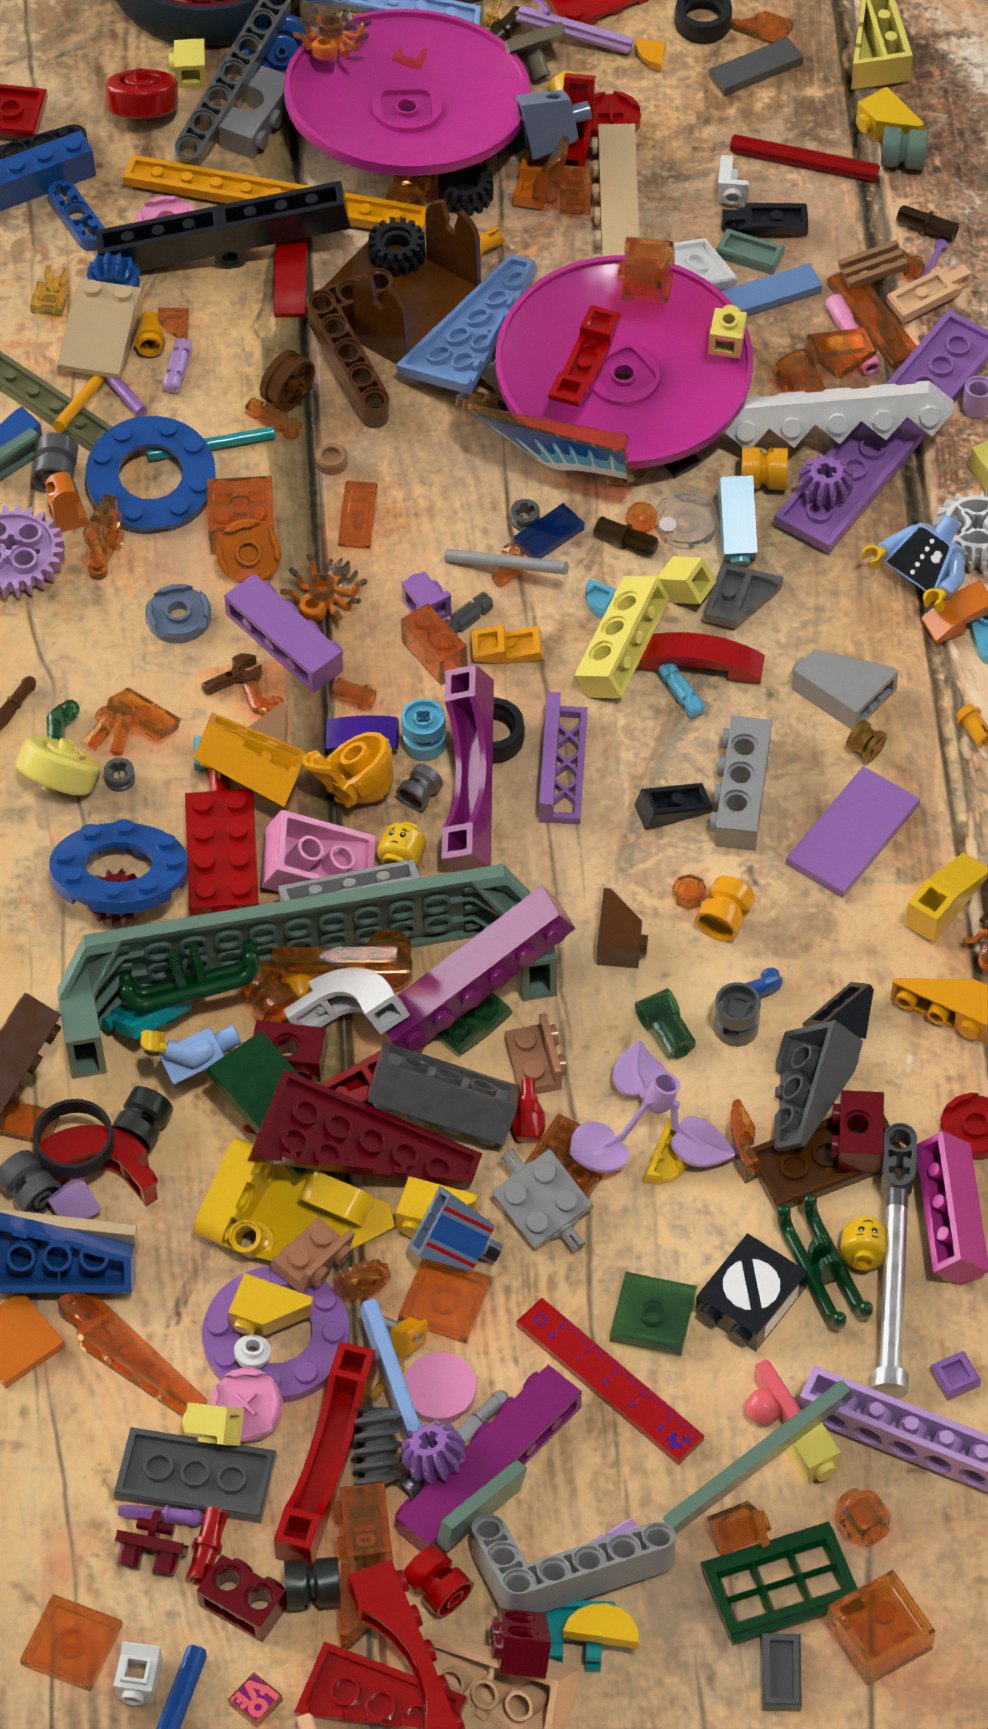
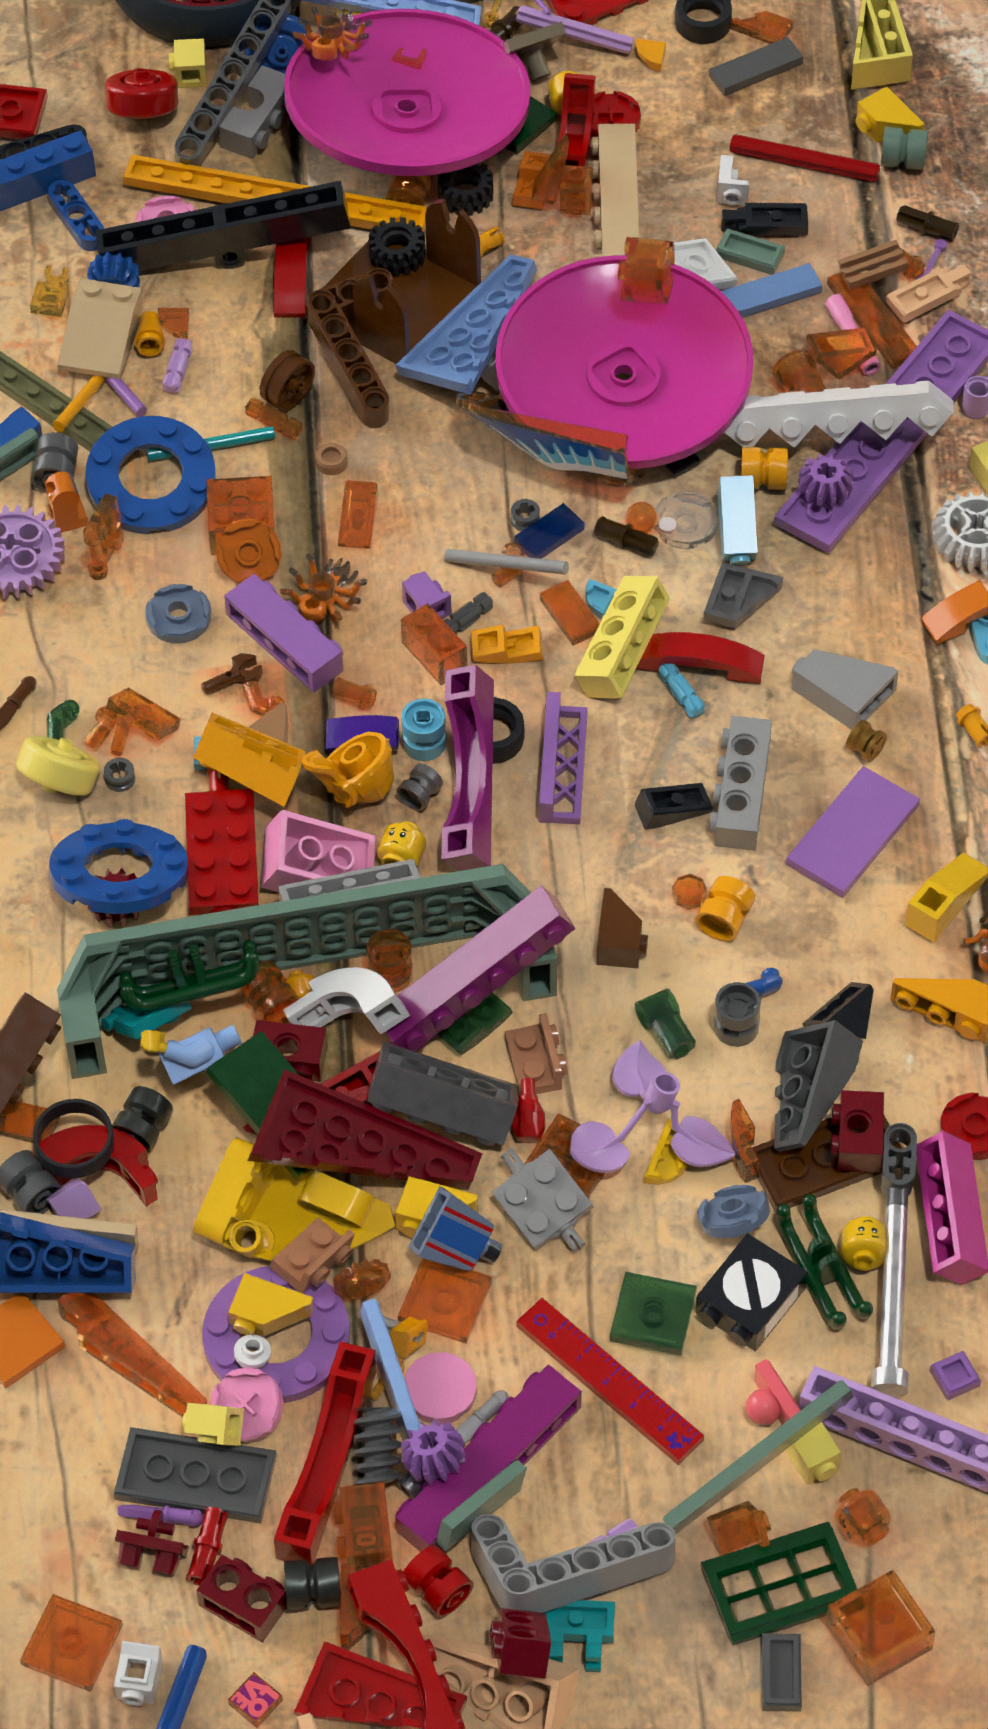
(333, 958): clear orange tile -> none
(548, 118): sand blue torso -> none
(570, 612): none -> clear orange tile
(587, 357): red slope -> none
(602, 1625): yellow tile -> none
(687, 579): light yellow brick -> none
(727, 325): light yellow brick -> none
(733, 1211): none -> sand blue tile
(925, 558): torso -> none

